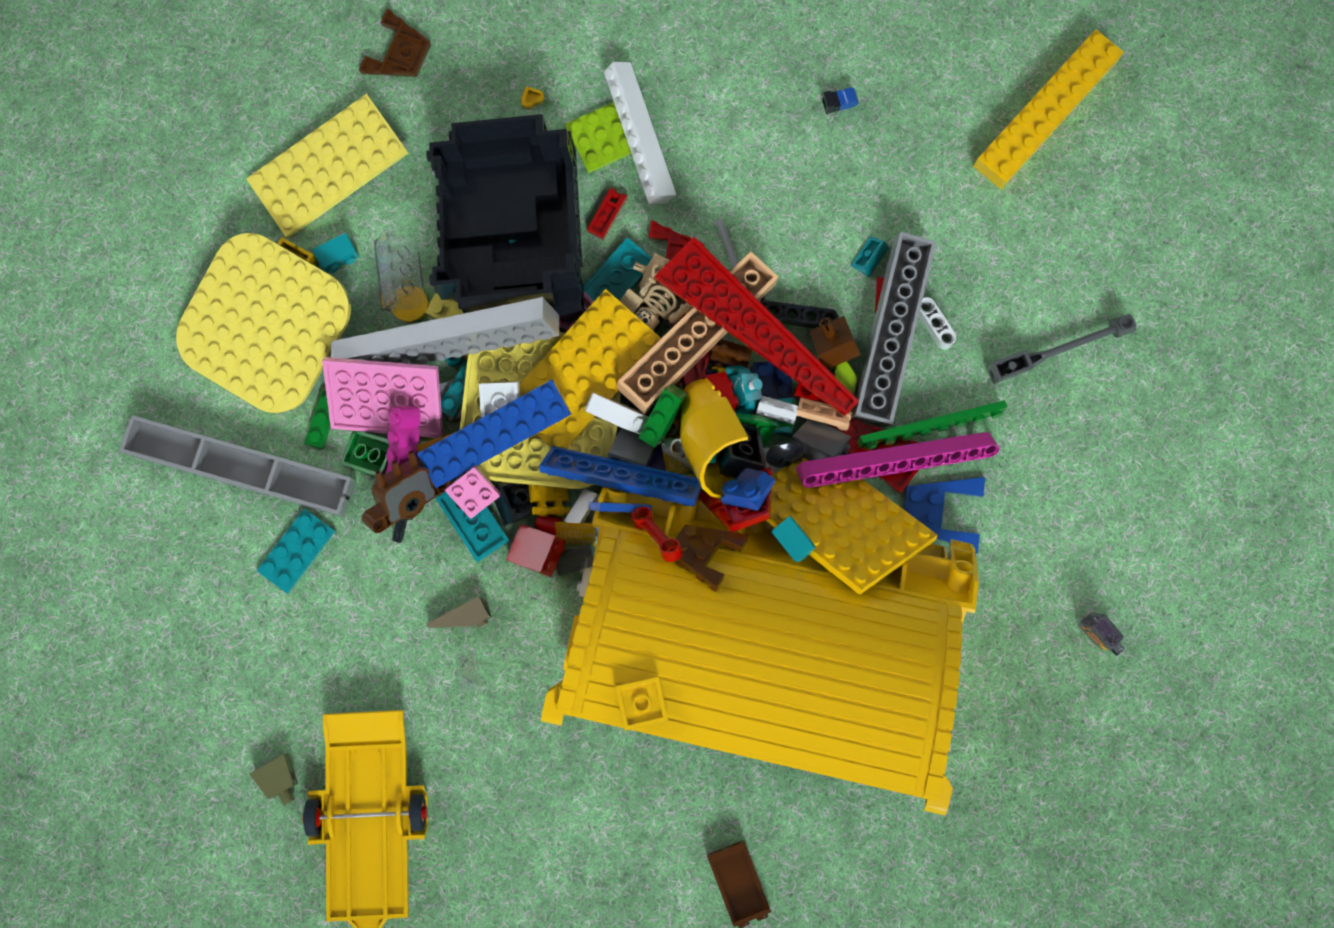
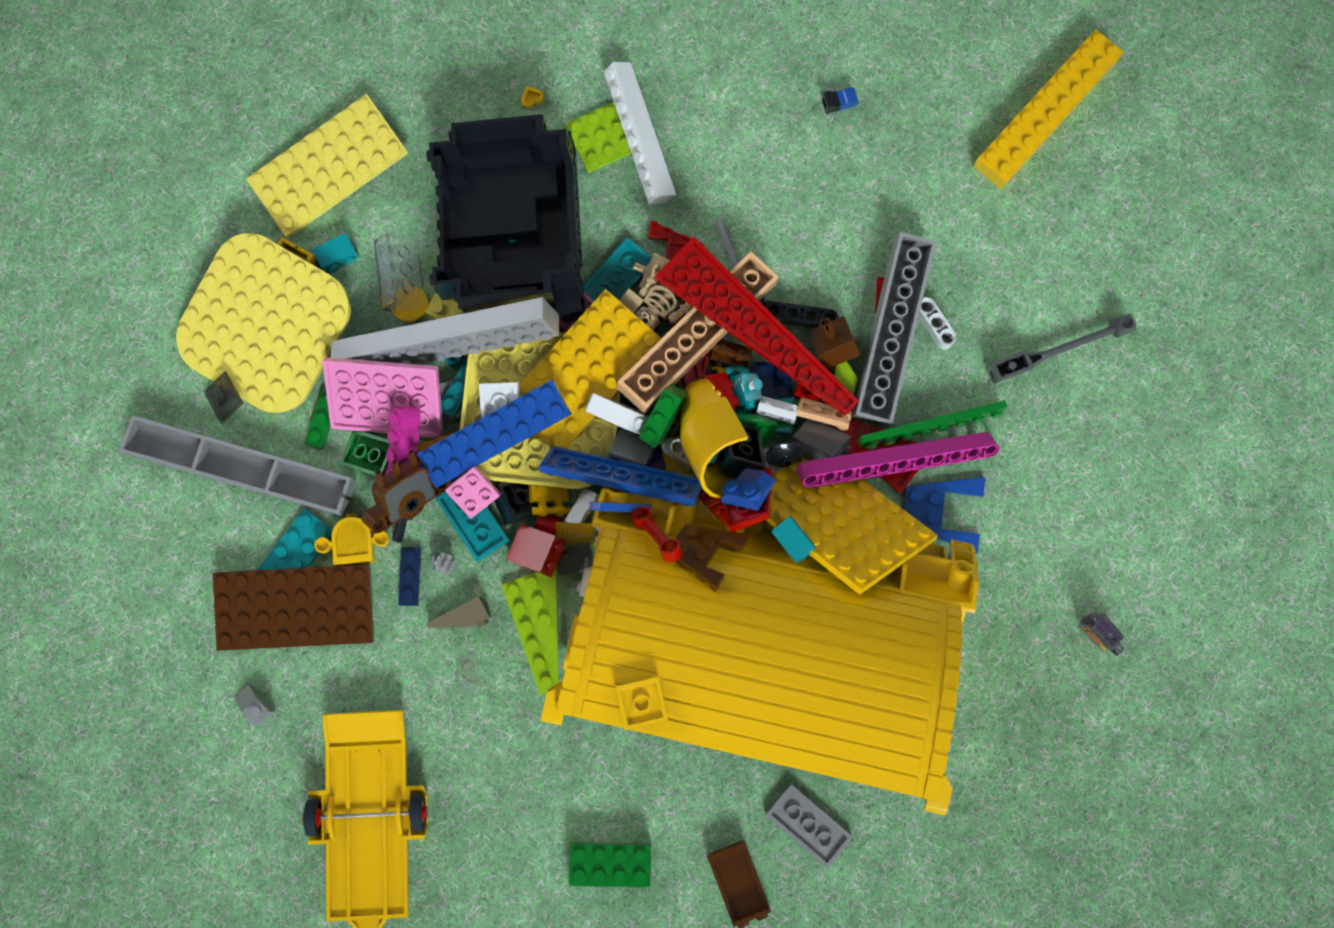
(223, 397): none -> clear smoke piece
(254, 706): none -> light grey slope
(276, 778): olive torso -> none
(293, 607): none -> reddish brown plate
(352, 542): none -> yellow piece
(404, 54): reddish brown wing -> none
(410, 576): none -> dark blue plate
(443, 563): none -> light grey gear
(534, 611): none -> lime wing
(606, 213): red plate -> none
(610, 864): none -> green brick
(809, 826): none -> light grey plate
(870, 256): teal slope -> none

